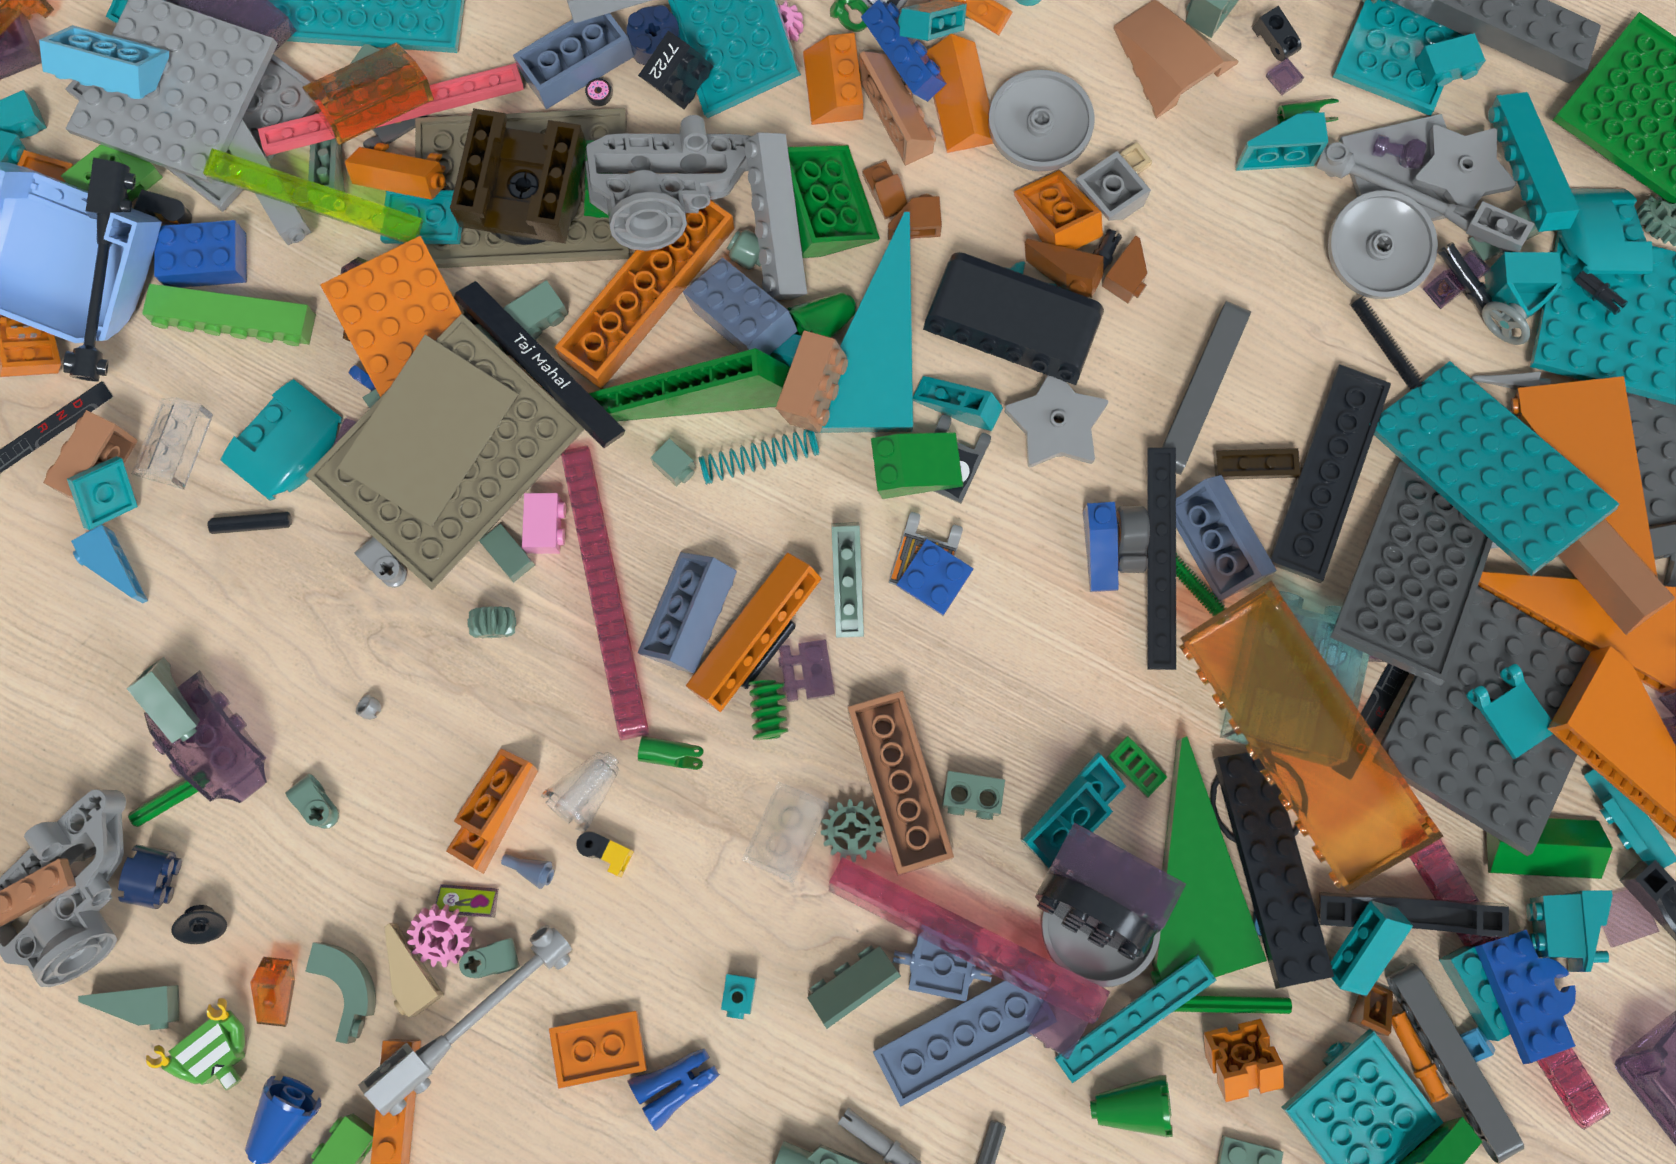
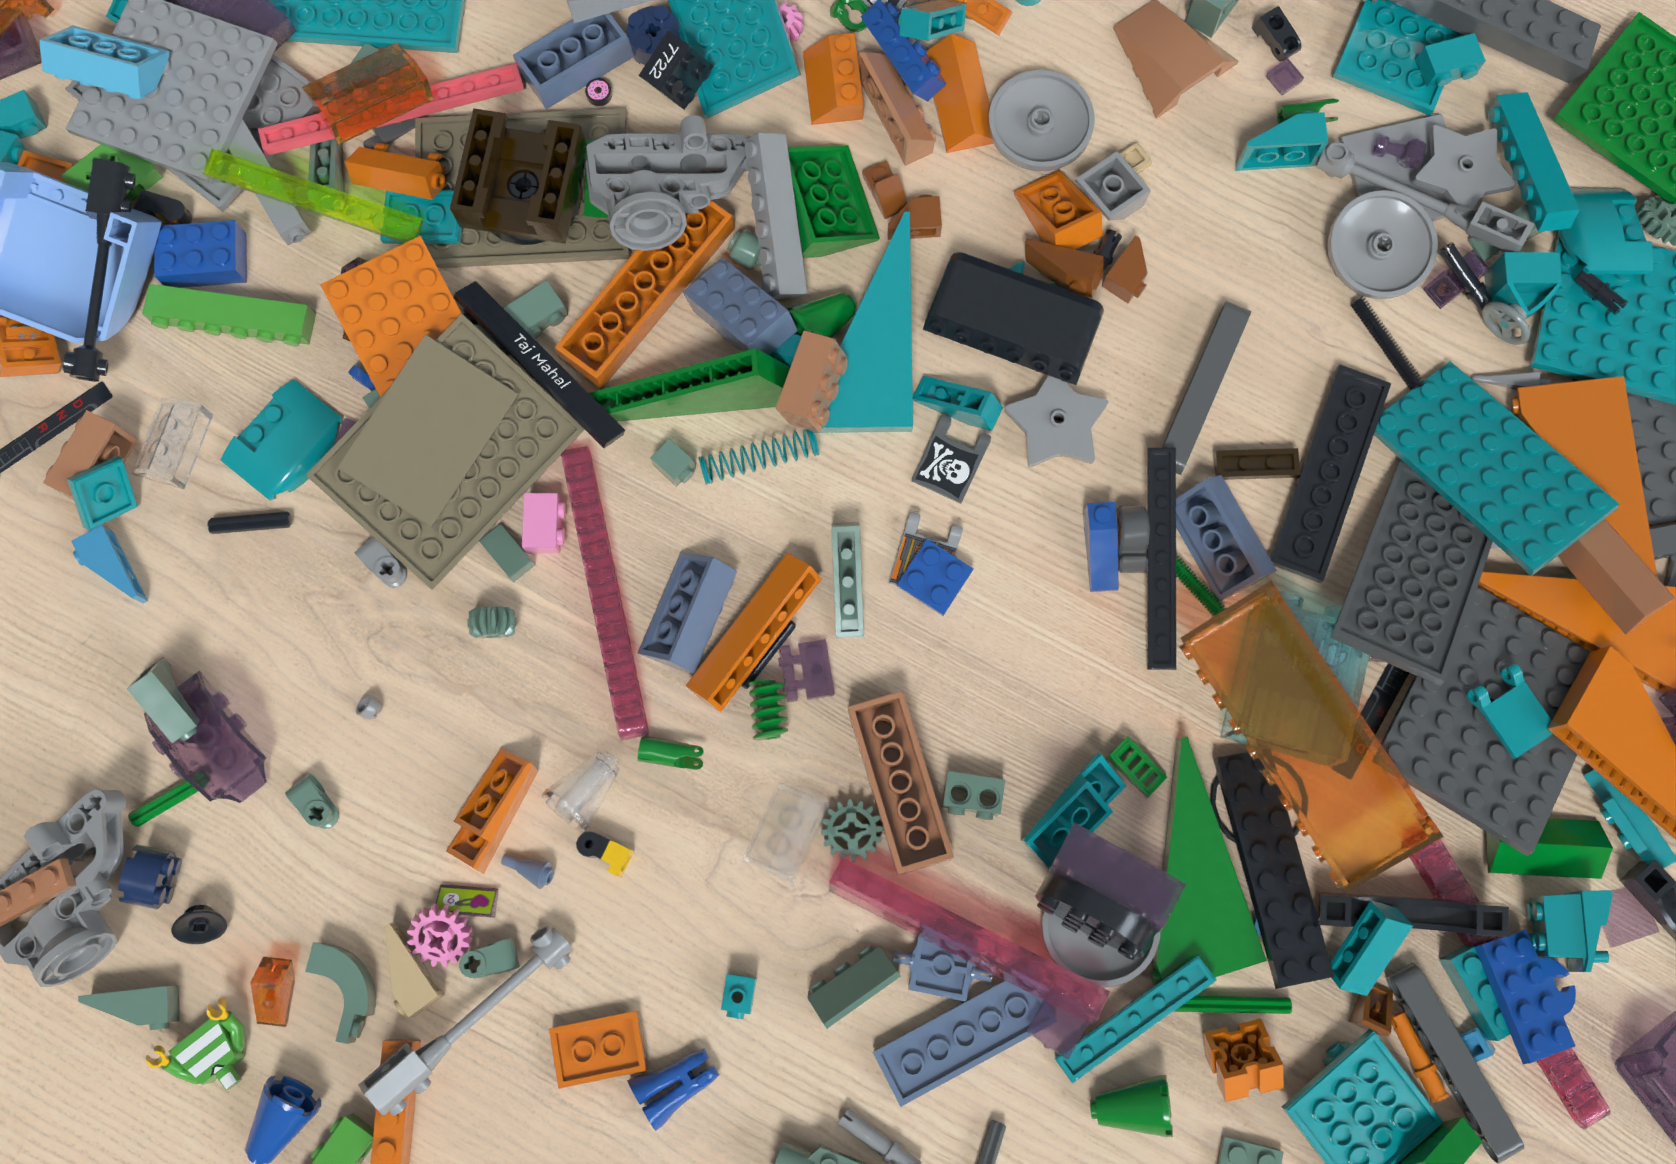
(916, 463): green slope -> none

